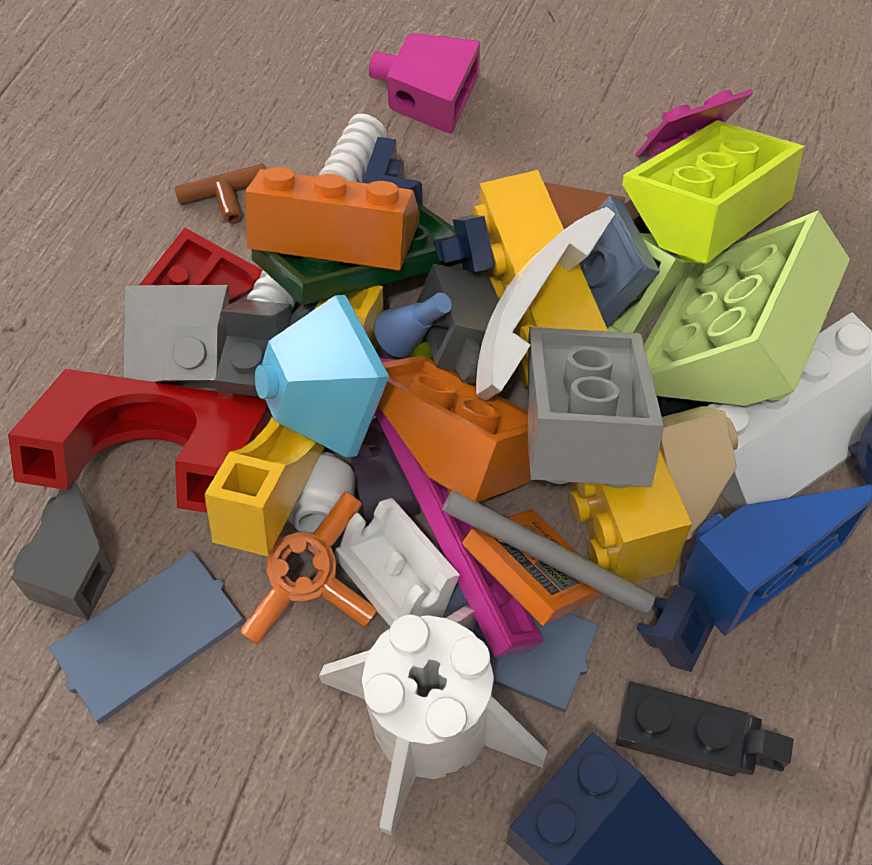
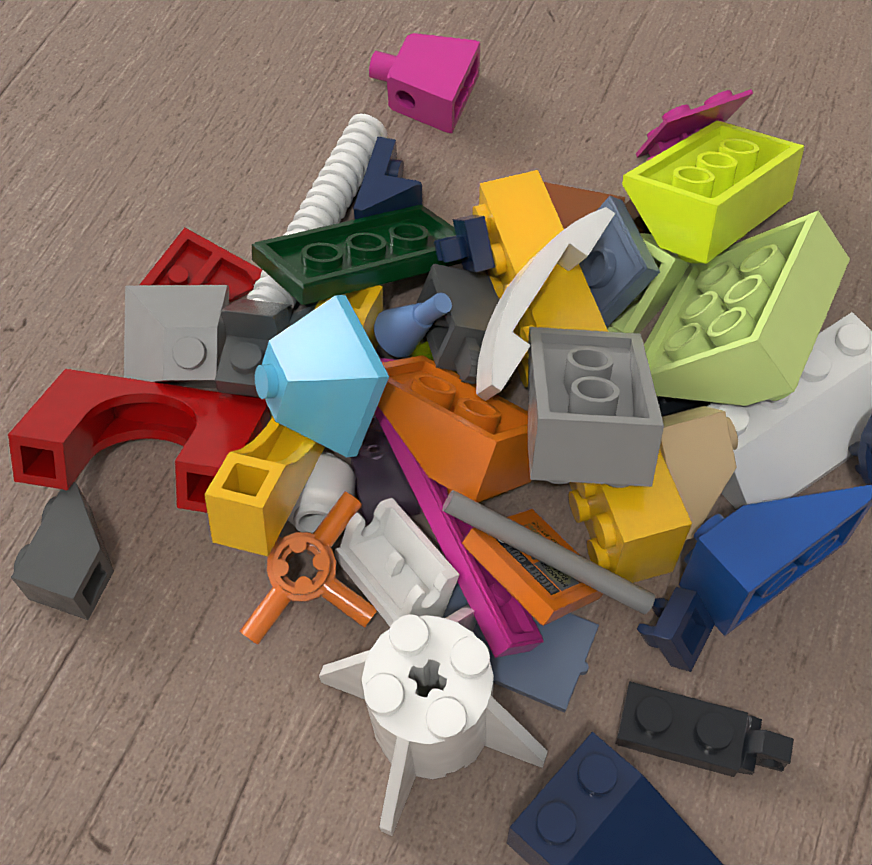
(145, 637): sand blue piece -> none
(222, 187): dark orange piece -> none
(330, 218): orange slope -> none

